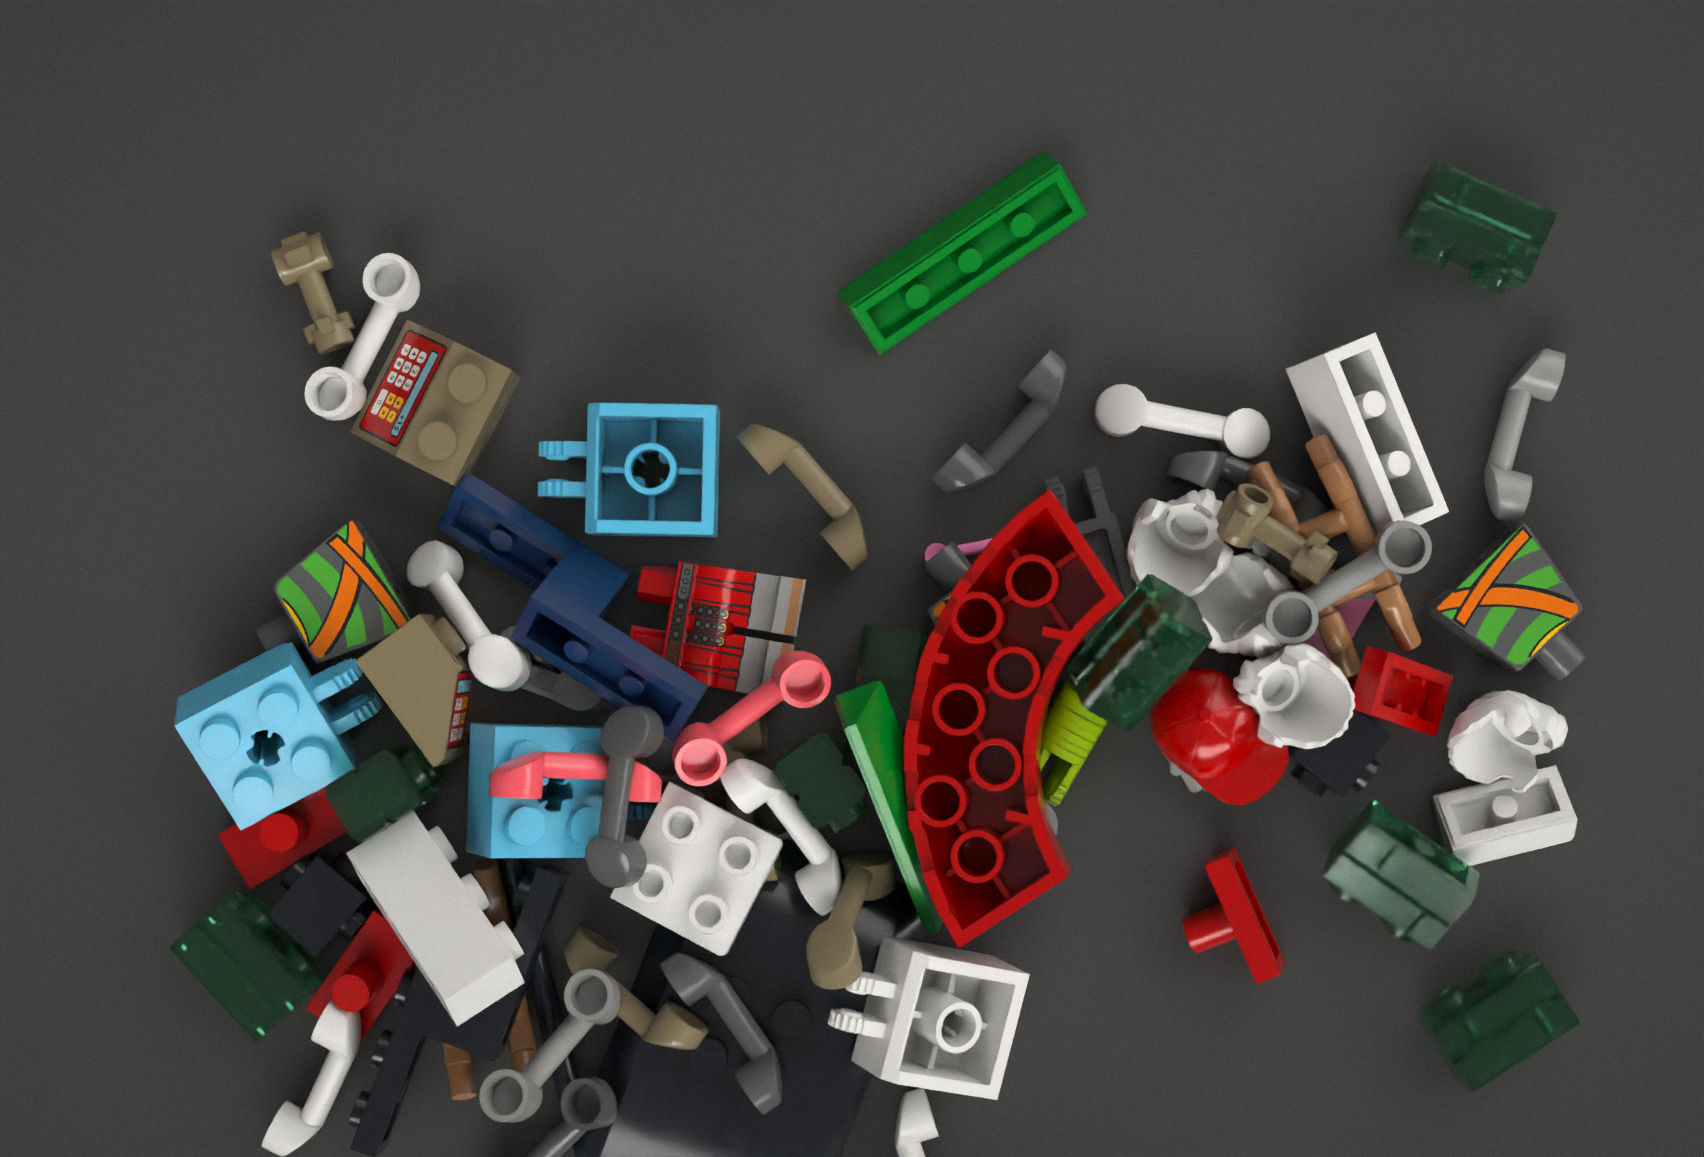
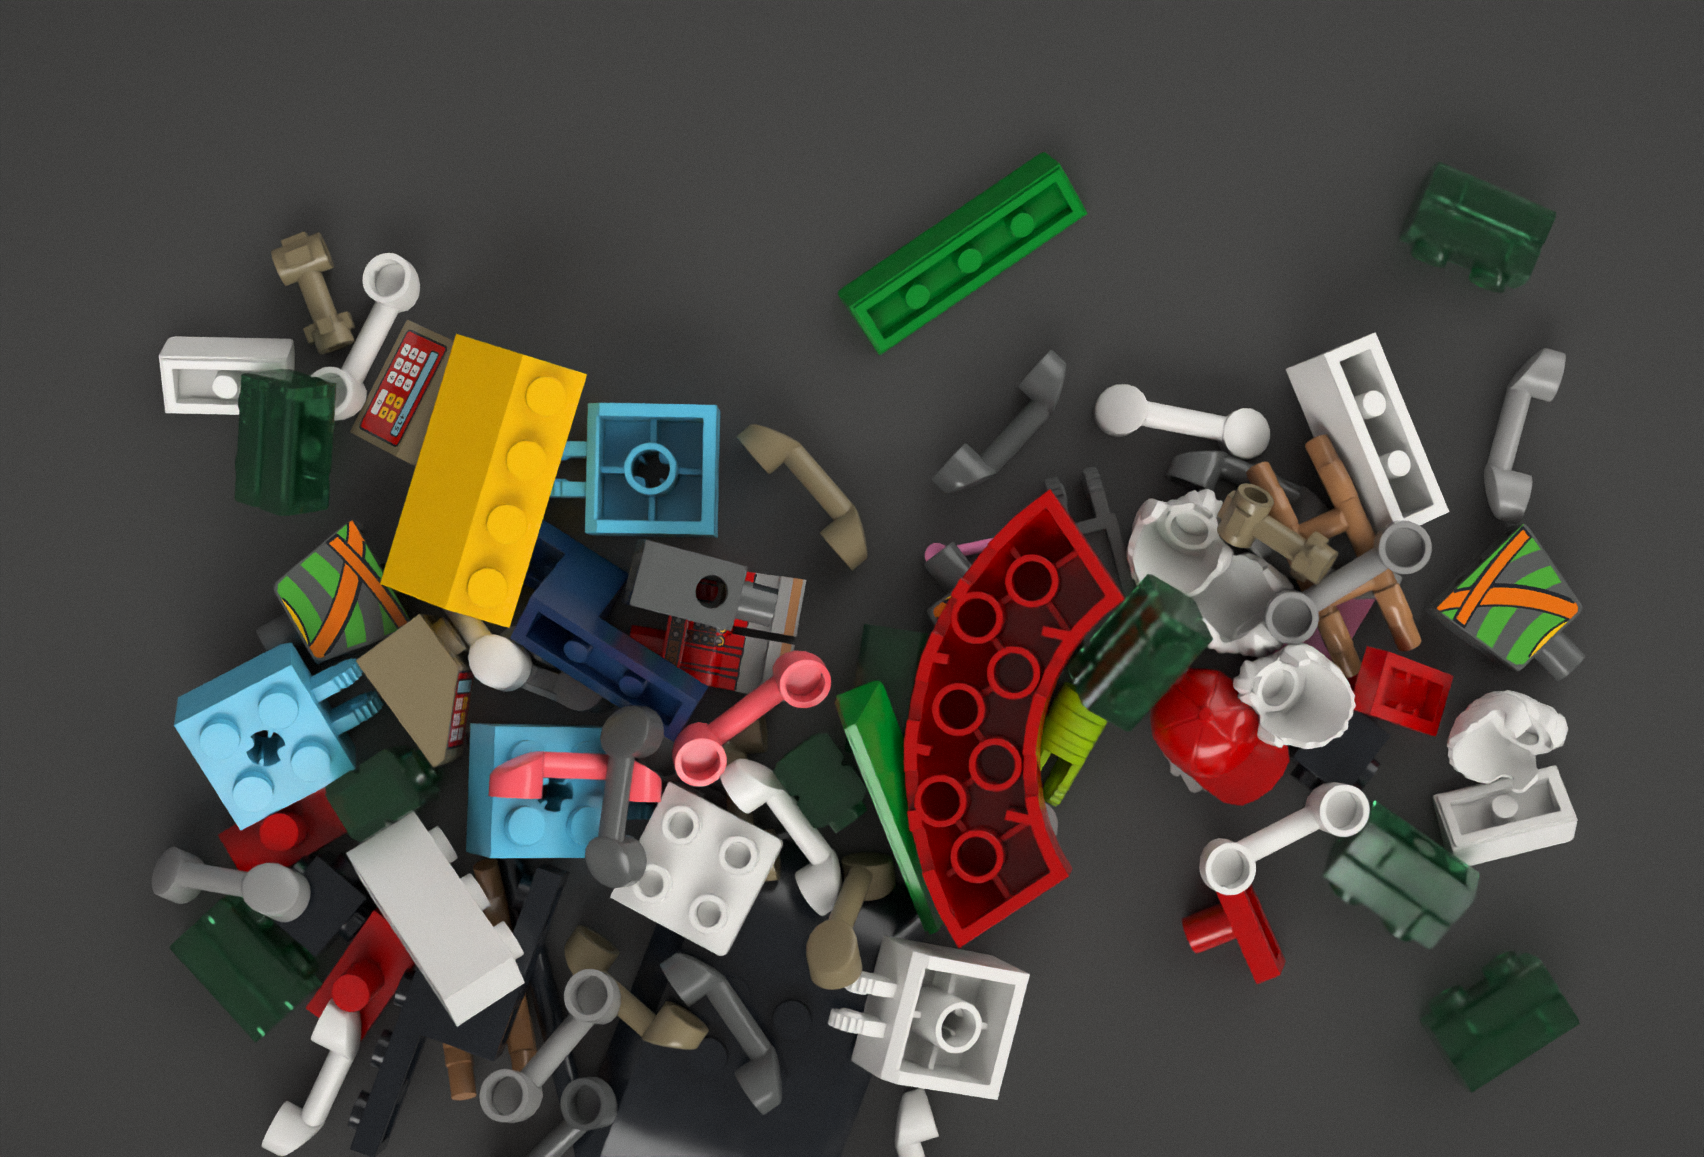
(206, 372): none -> white slope
(265, 888): none -> light grey bar
(285, 441): none -> clear green brick
(483, 480): none -> yellow slope
(667, 579): none -> dark grey torso
(1331, 807): none -> white bar

